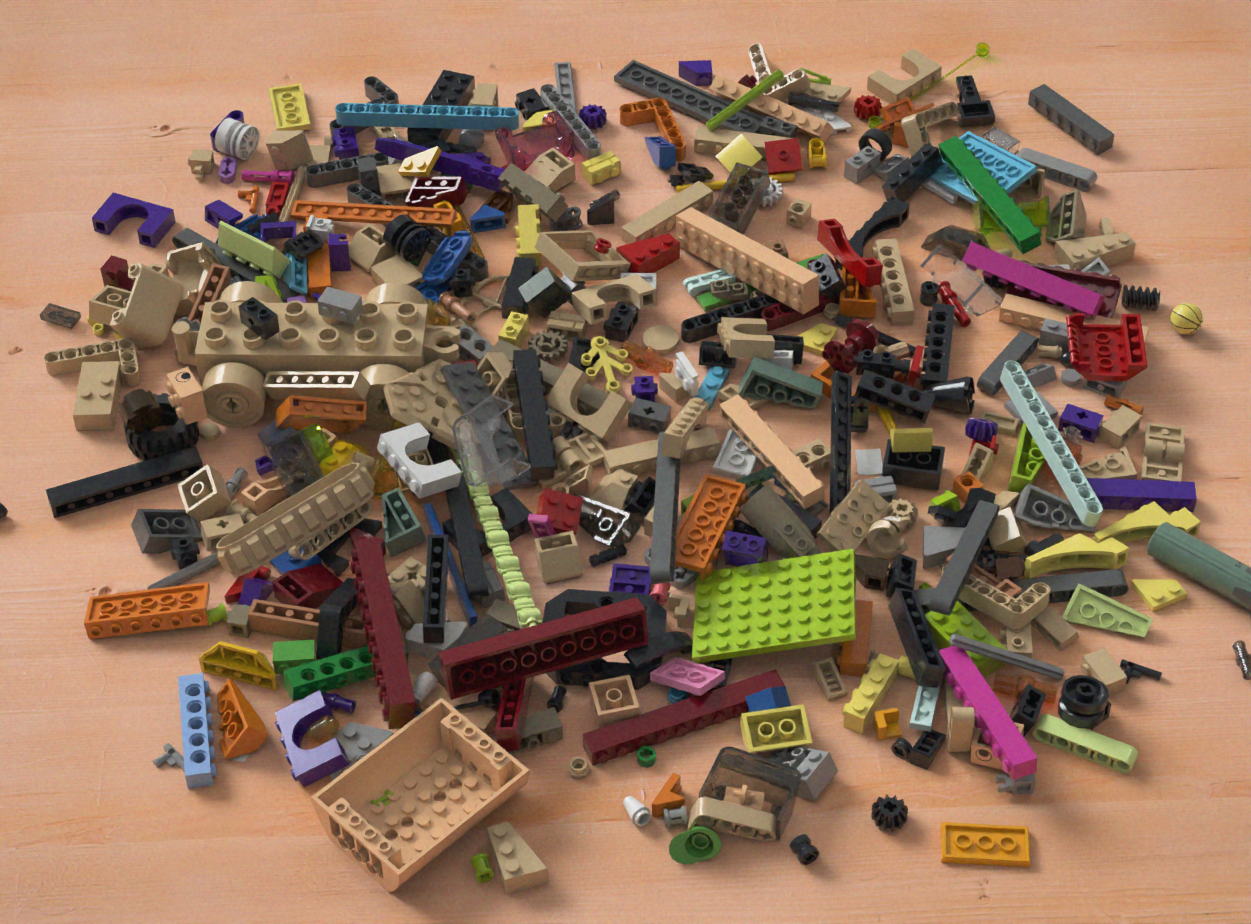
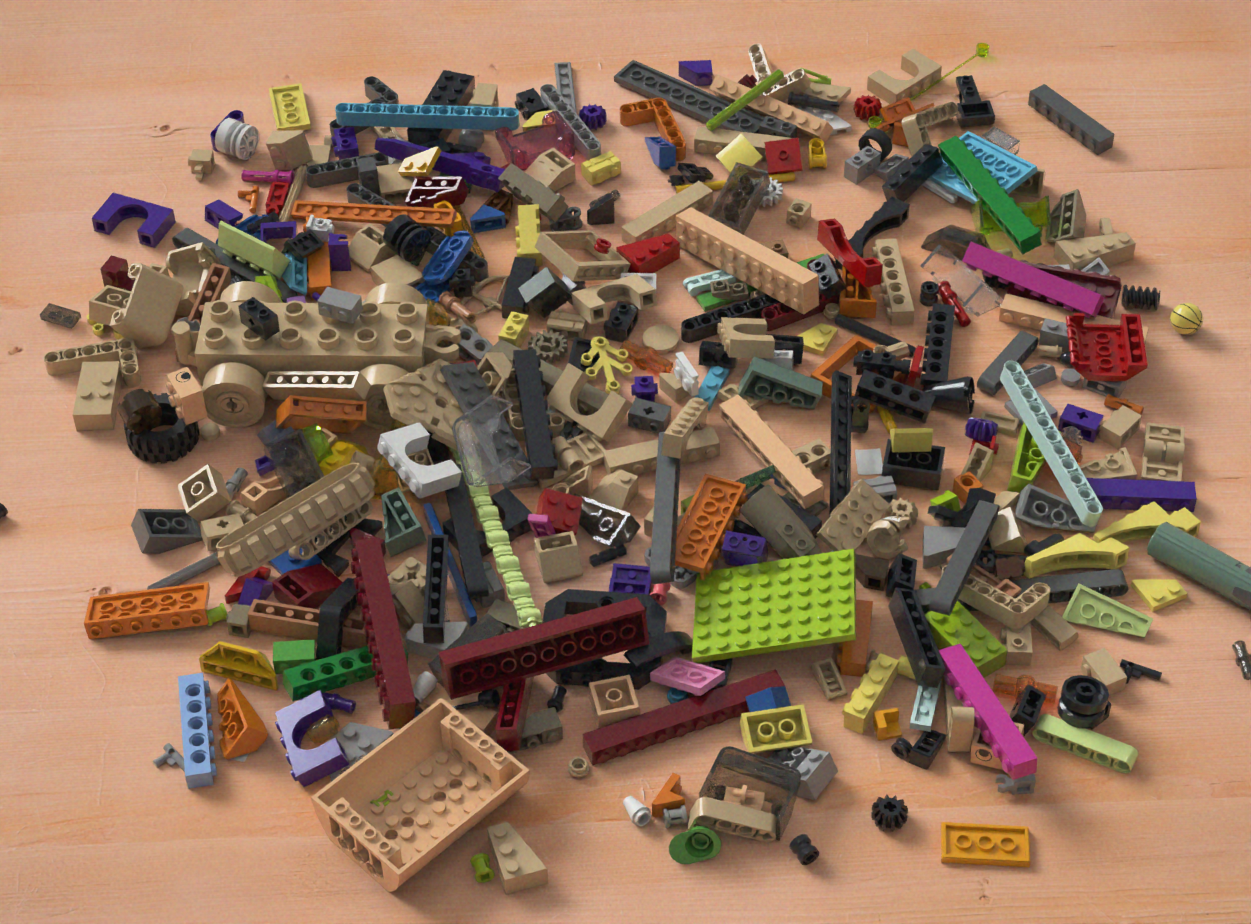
(123, 482): black brick -> none
(185, 551): black brick -> none
(230, 170): medium lavender beam -> none
(641, 500): black brick -> none
(646, 750): green bush -> none
(681, 606): tan bracket -> none
(735, 458): white tile -> none
(859, 338): dark red piece -> none
(1006, 656): light grey axle -> none
(1060, 170): light grey beam -> none

